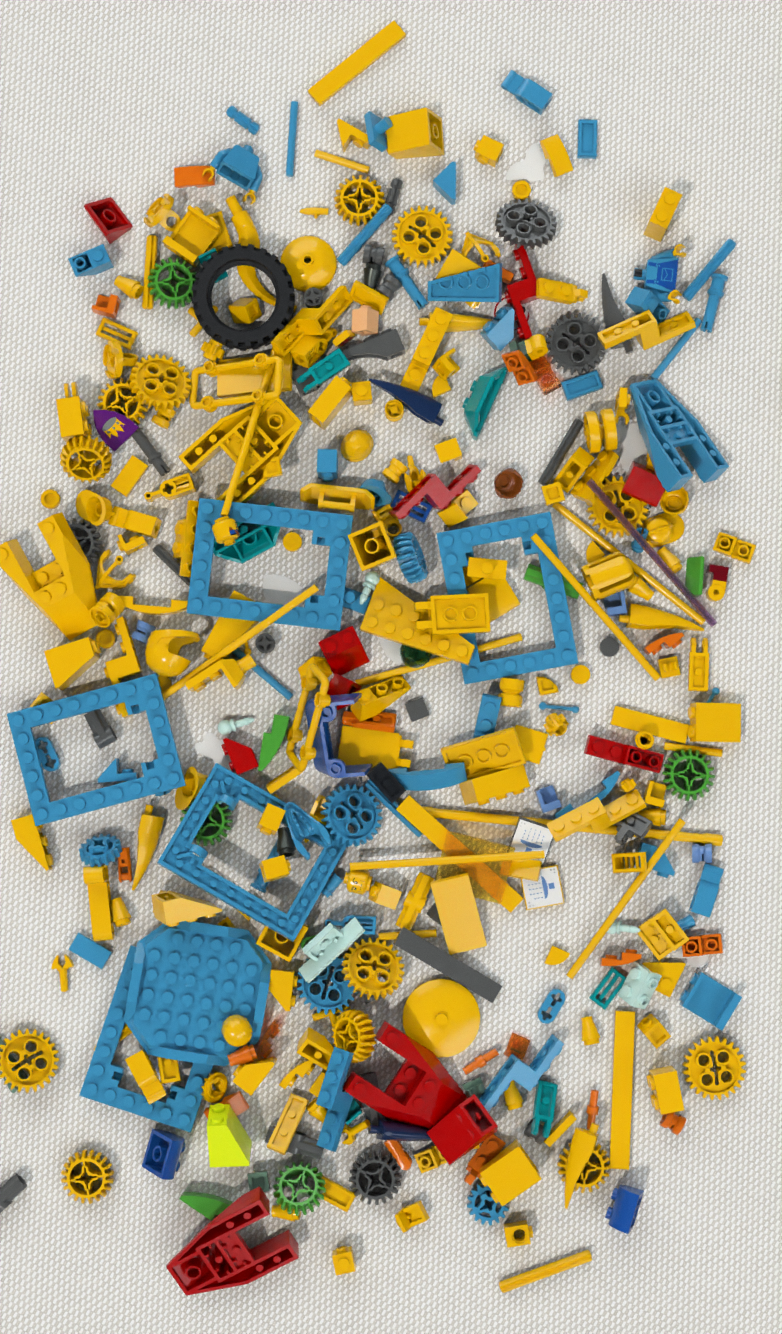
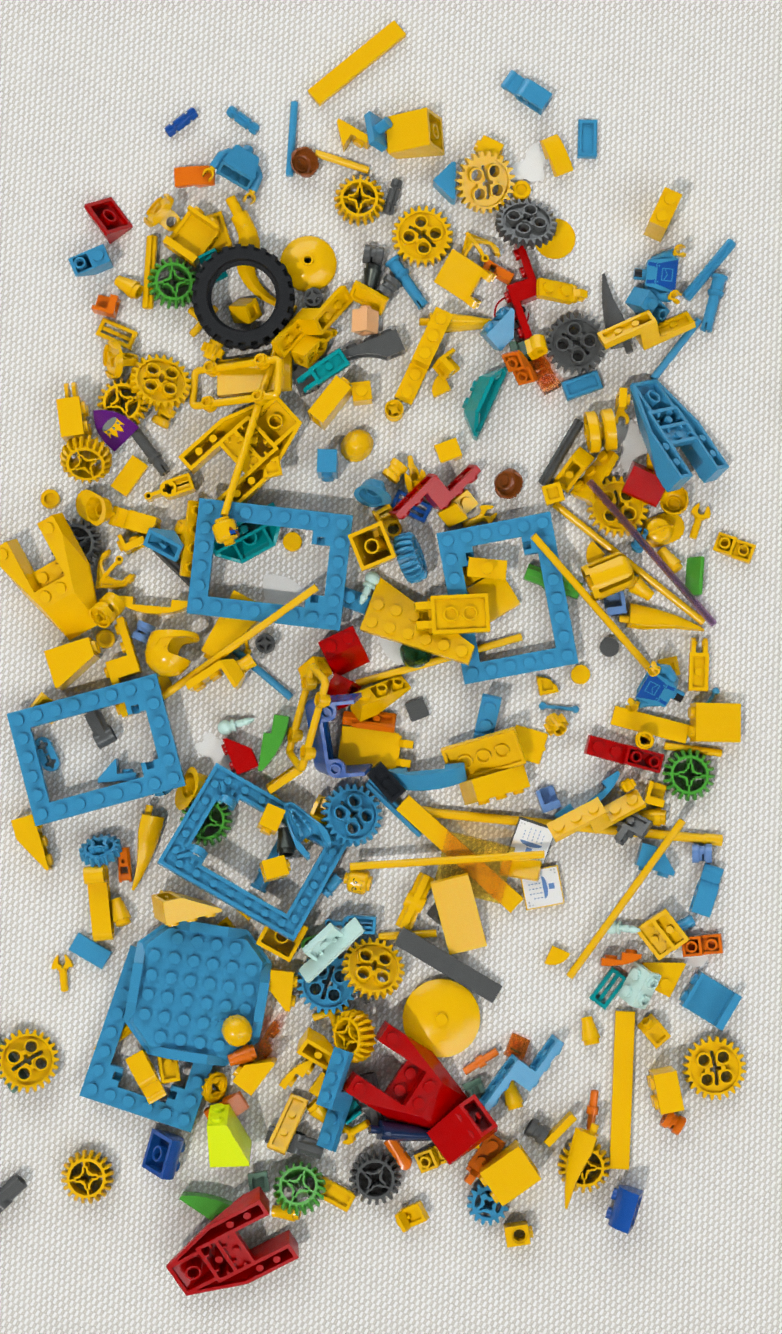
(164, 542): none -> dark azure slope
(181, 122): none -> blue axle
(304, 162): none -> dark orange hair
(315, 211): yellow helmet -> none
(337, 497): yellow piece -> none
(343, 338): yellow tile -> none
(343, 1260): yellow brick -> none
(364, 234): dark azure axle -> none
(384, 895): yellow brick -> none
(416, 402): dark blue piece -> none
(470, 286): dark azure wing -> none
(479, 518): none -> yellow bar
(501, 178): none -> yellow gear
(511, 692): yellow wheel -> none
(544, 1107): teal hinge -> none
(545, 1271): yellow axle -> none
(554, 1008): dark azure beam -> none
(561, 243): none -> yellow sticker
(618, 862): yellow slope -> none
(656, 688): none -> torso
(668, 641): orange slope -> none
(698, 520): none -> yellow bar
(717, 582): leg -> none

